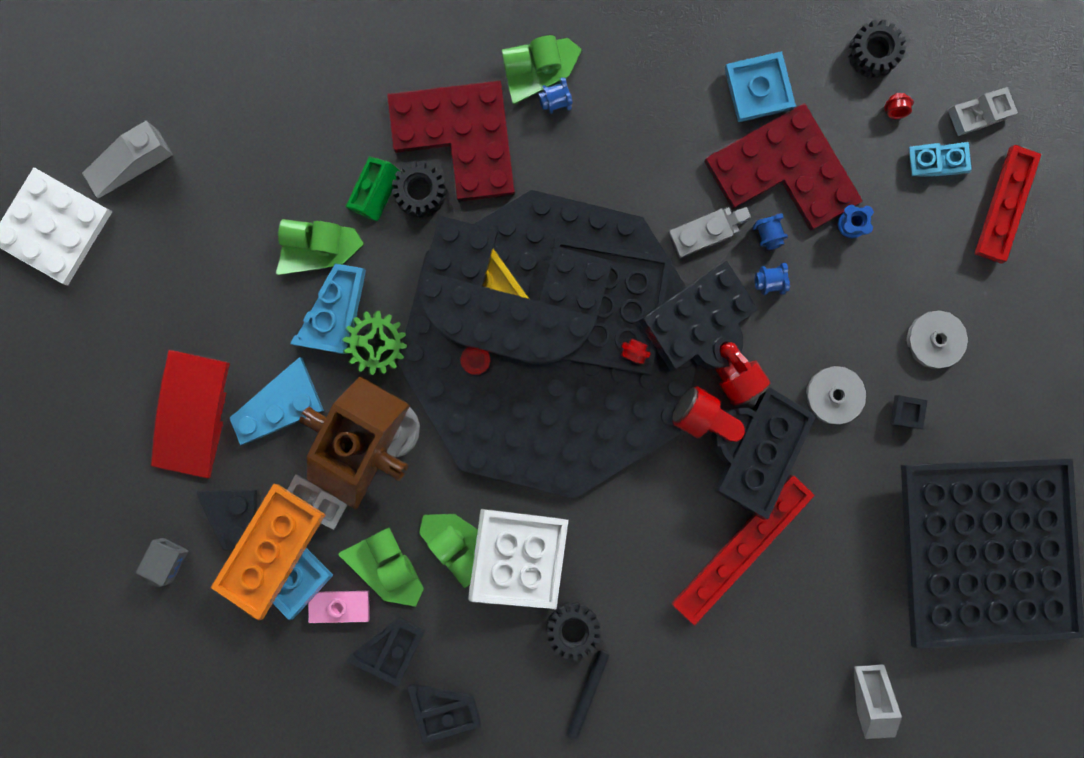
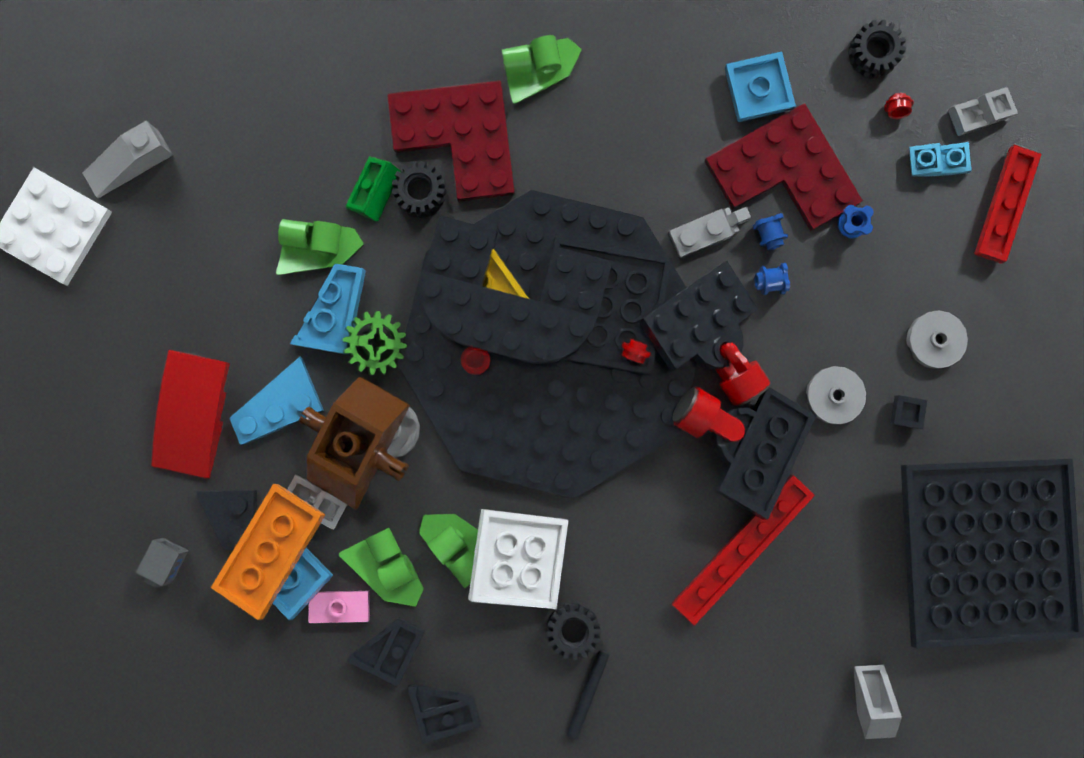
(555, 97): blue brick -> none

